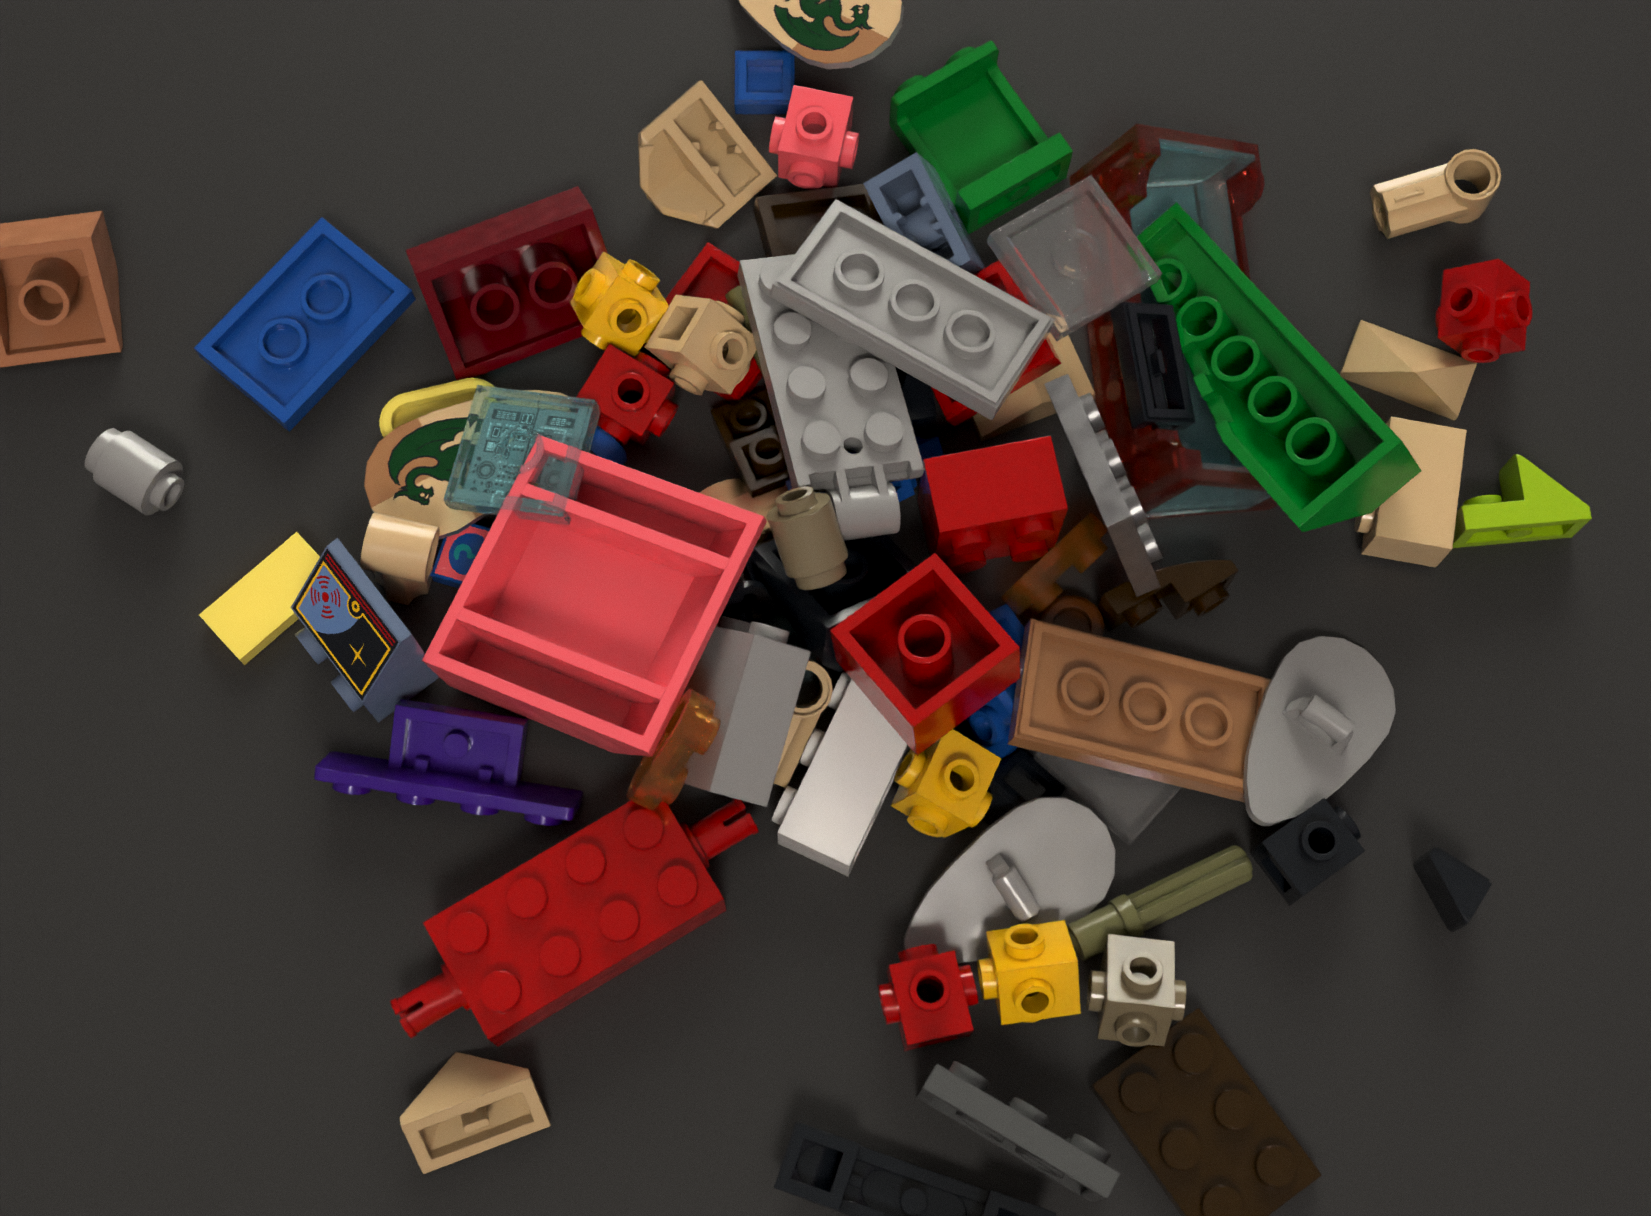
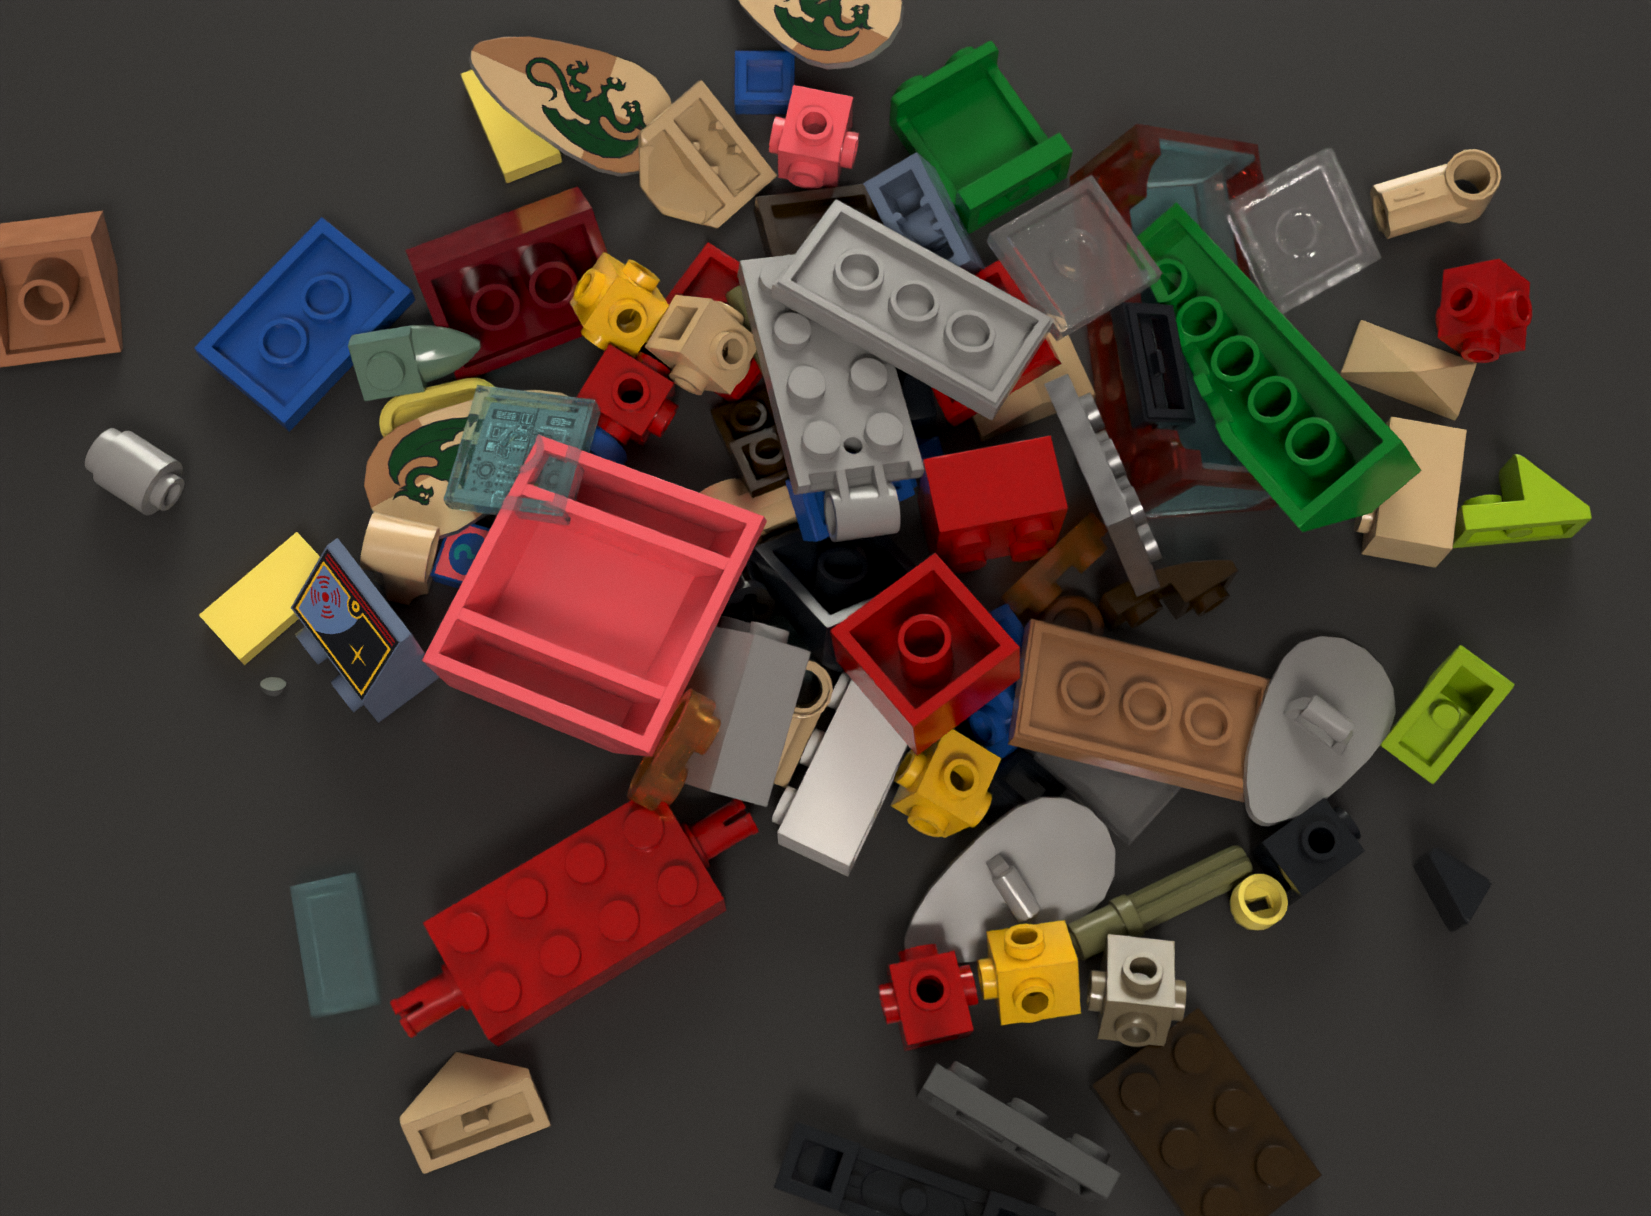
(273, 686): none -> light grey piece
(335, 945): none -> clear light blue tile
(407, 358): none -> sand green plate
(455, 759): dark purple bracket -> none
(513, 145): none -> light yellow tile
(573, 97): none -> shield
(808, 538): dark tan brick -> none
(1255, 889): none -> light yellow hinge
(1301, 231): none -> clear tile
(1447, 713): none -> lime slope

